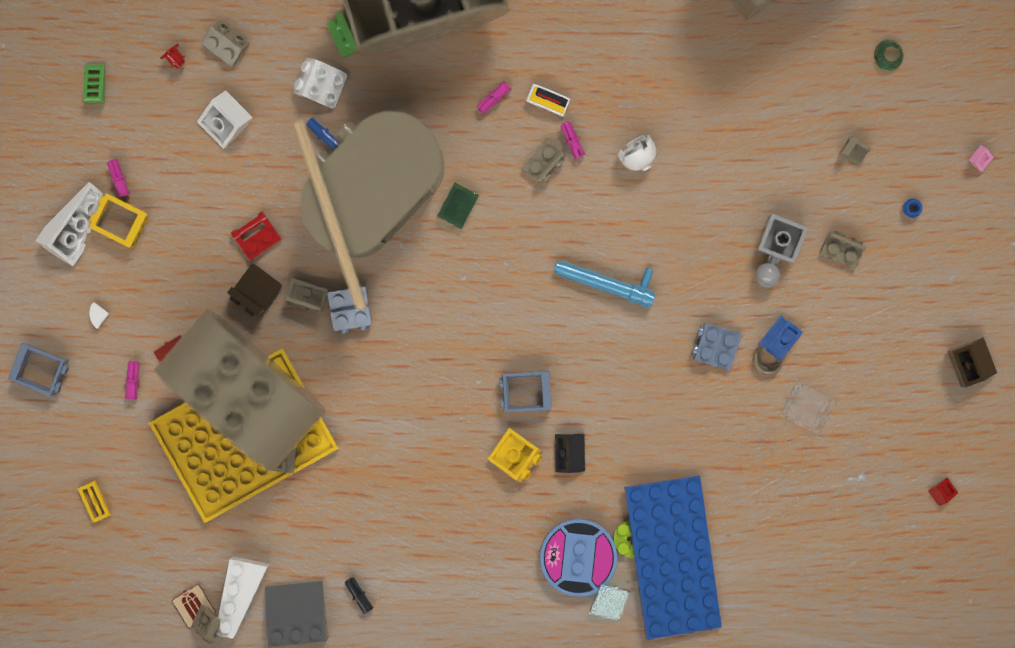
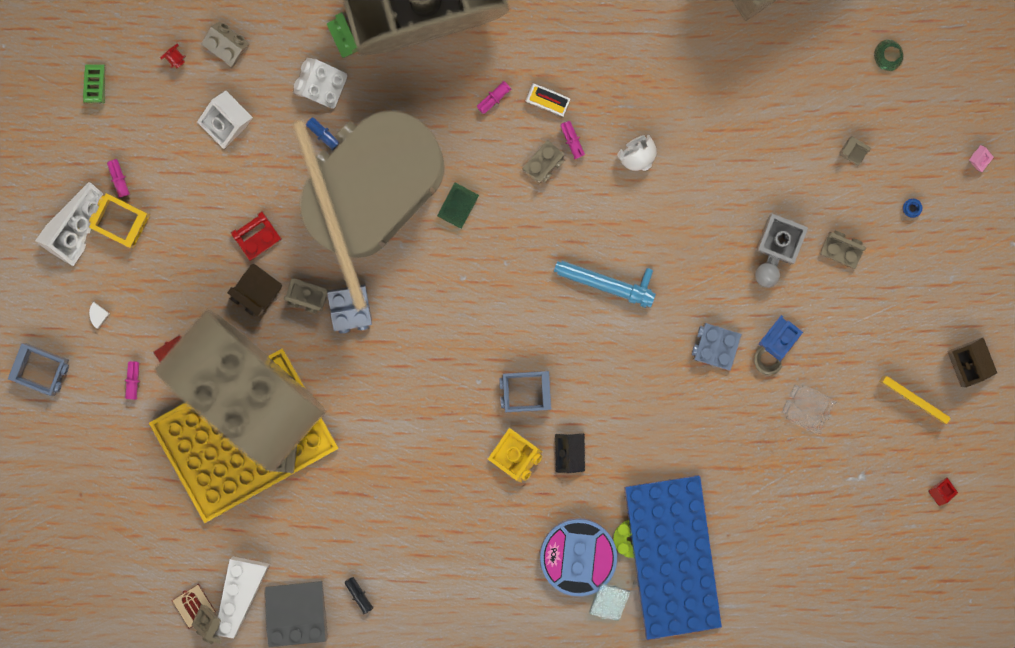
(101, 498): yellow tile -> none
(916, 400): none -> yellow tile

